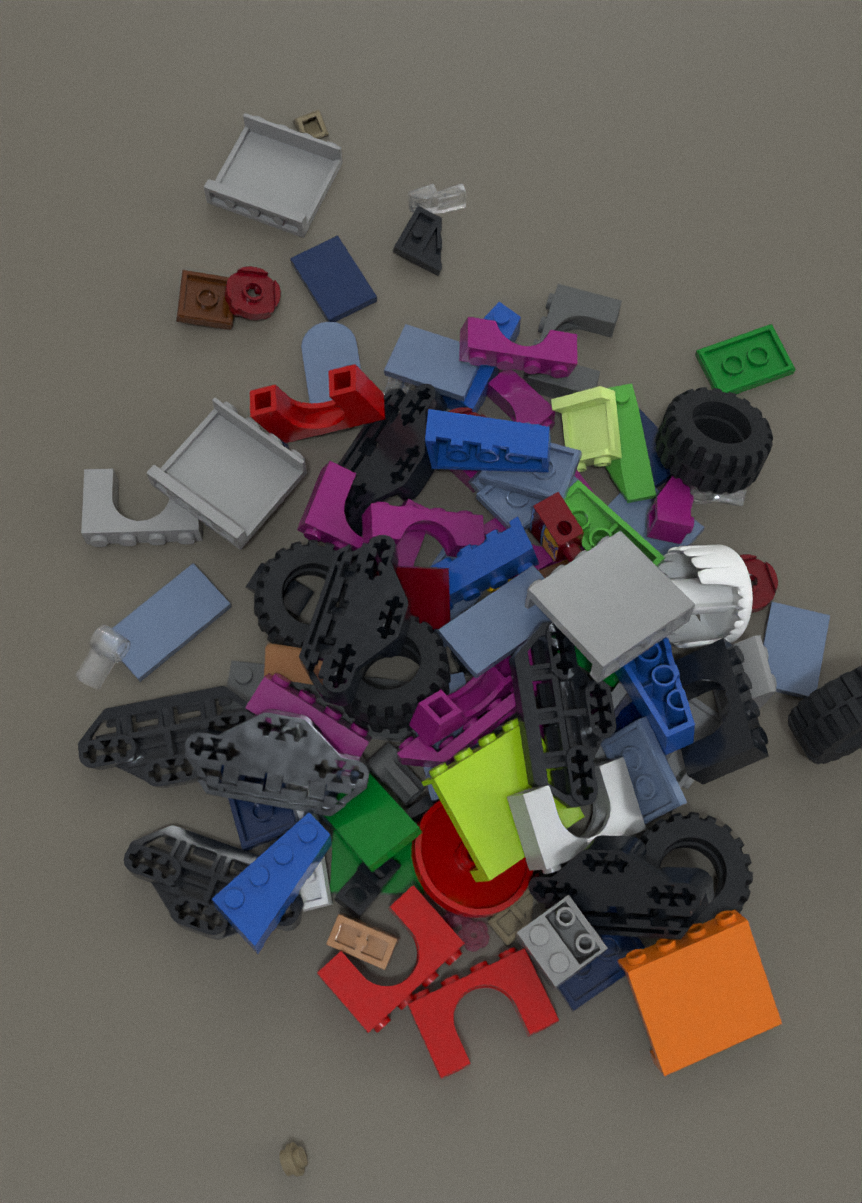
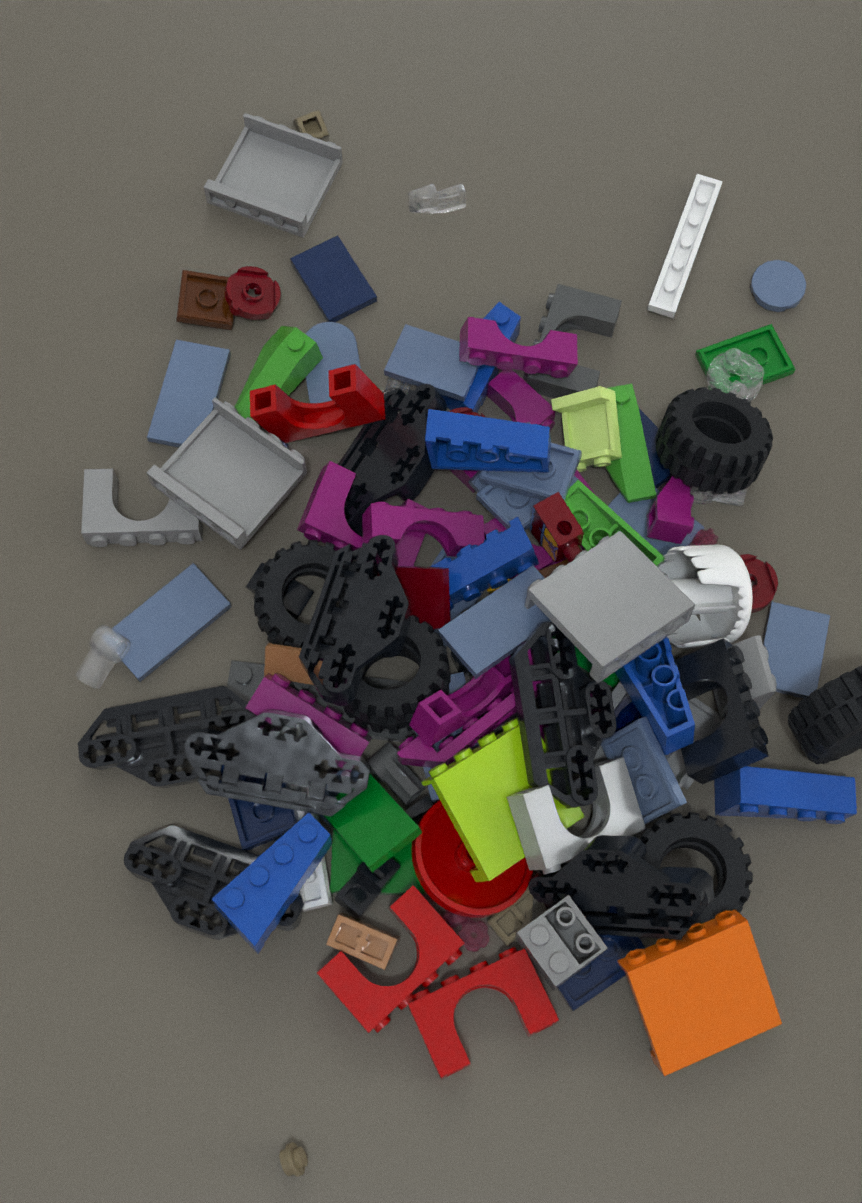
(187, 391): none -> sand blue tile
(283, 362): none -> bright green wedge
(422, 241): black wing -> none
(684, 246): none -> white plate
(705, 537): none -> clear pink plate
(737, 363): none -> clear plate
(778, 285): none -> sand blue tile
(785, 795): none -> blue wedge

